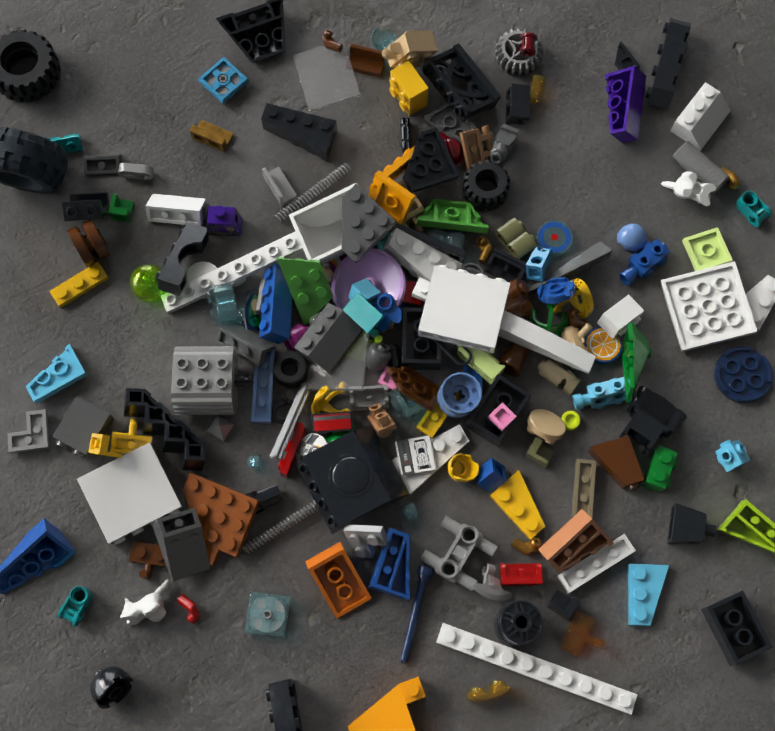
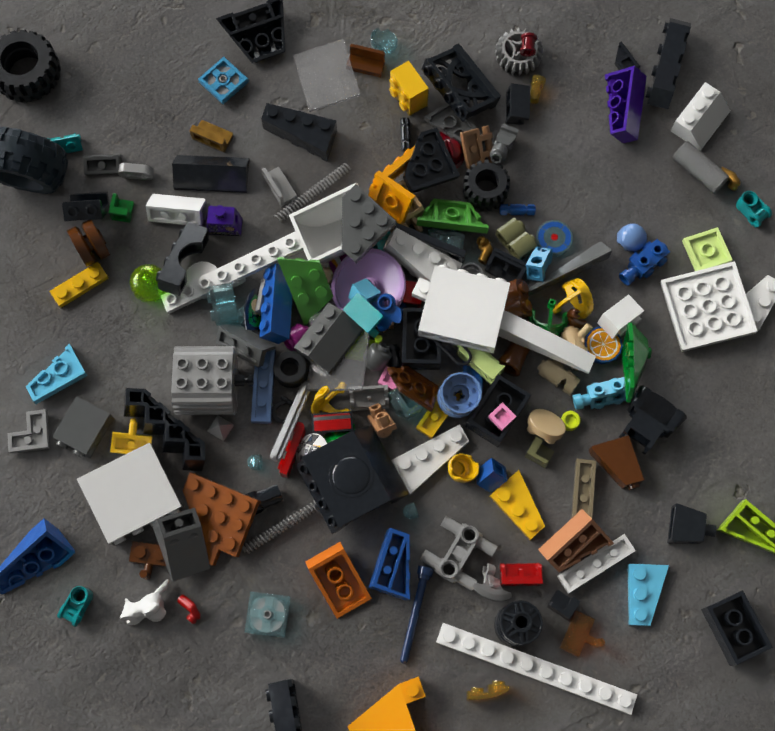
(99, 445): yellow panel -> none
(109, 686): black cylinder -> none
(210, 173): none -> black slope
(329, 42): reddish brown arm -> none
(364, 537): light grey plate -> none
(412, 47): tan hinge -> none
(415, 455): sticker -> none
(517, 209): none -> blue axle
(528, 547): pearl gold arm -> none
(556, 290): blue tile -> none
(659, 469): green brick -> none
(688, 188): white animal -> none
(732, 455): medium azure brick -> none
(743, 374): dark blue tile -> none

